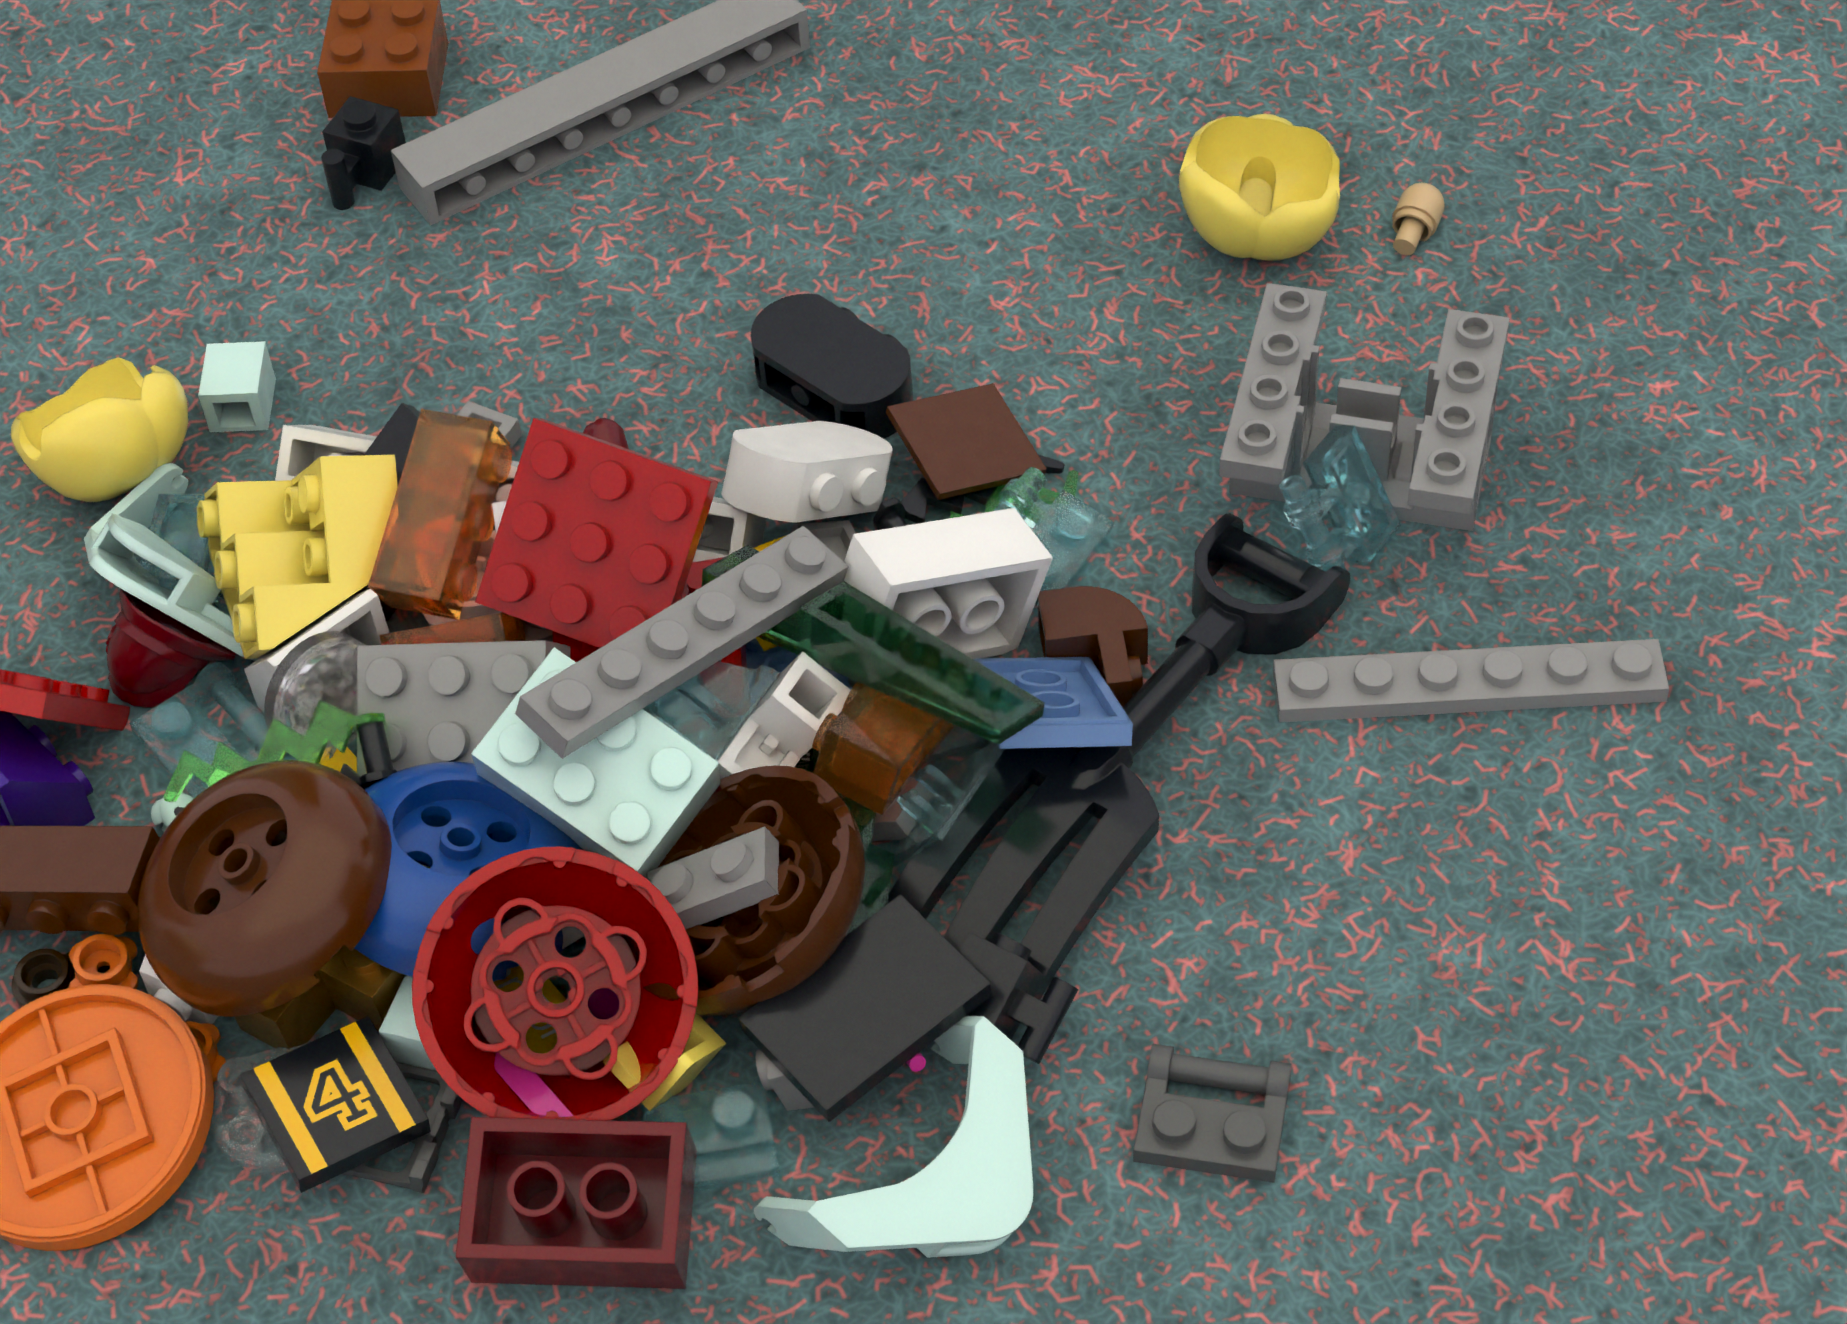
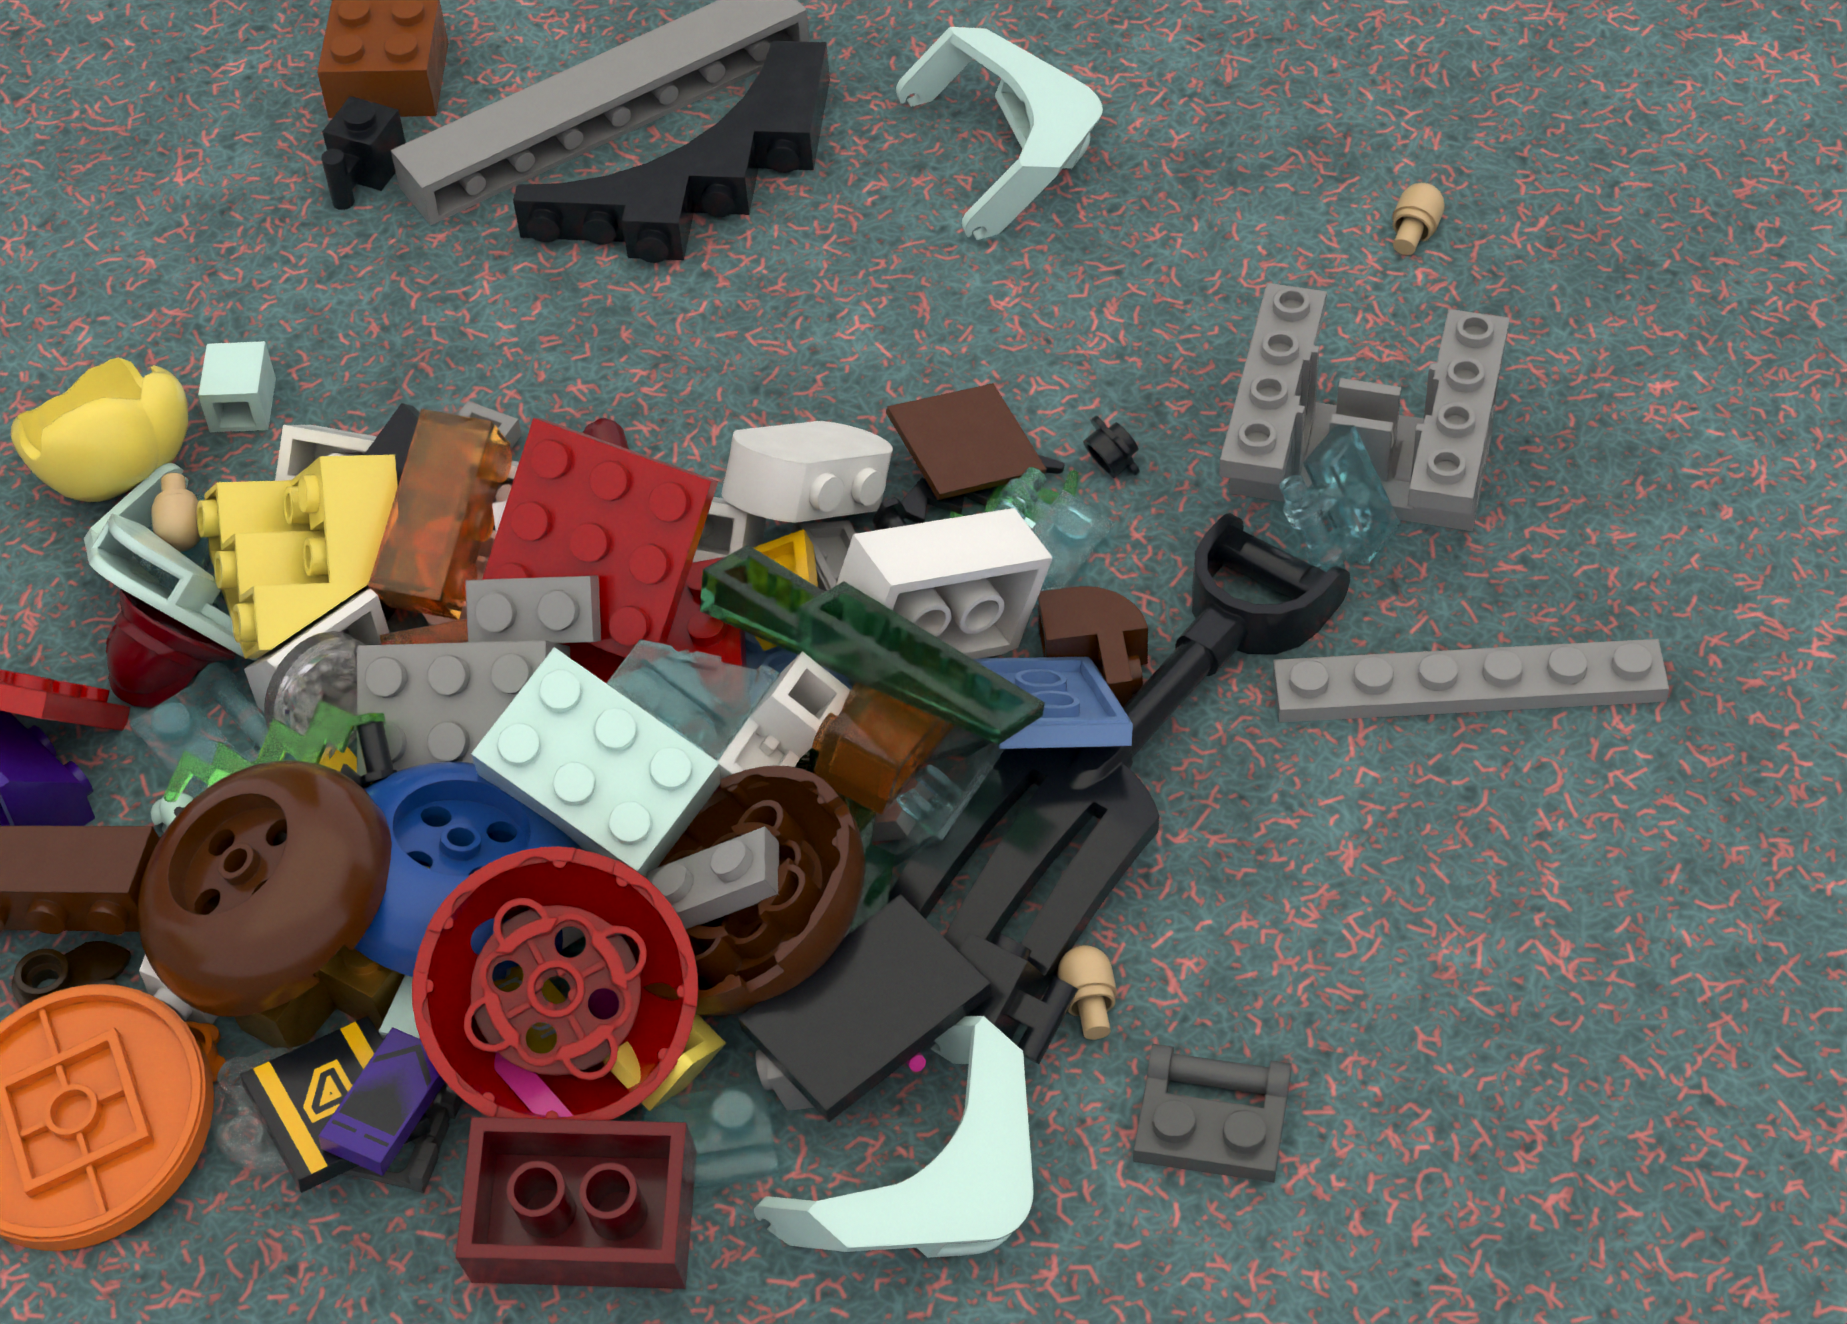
(102, 951): orange plate -> none
(176, 513): none -> tan cylinder
(383, 1104): none -> dark purple tile
(534, 609): none -> light grey plate
(679, 642): light grey plate -> none
(713, 174): none -> black arch
(830, 363): black brick -> none
(1041, 103): none -> light aqua piece
(1093, 976): none -> tan cylinder
(1112, 448): none -> black plate
(1260, 186): light yellow piece -> none

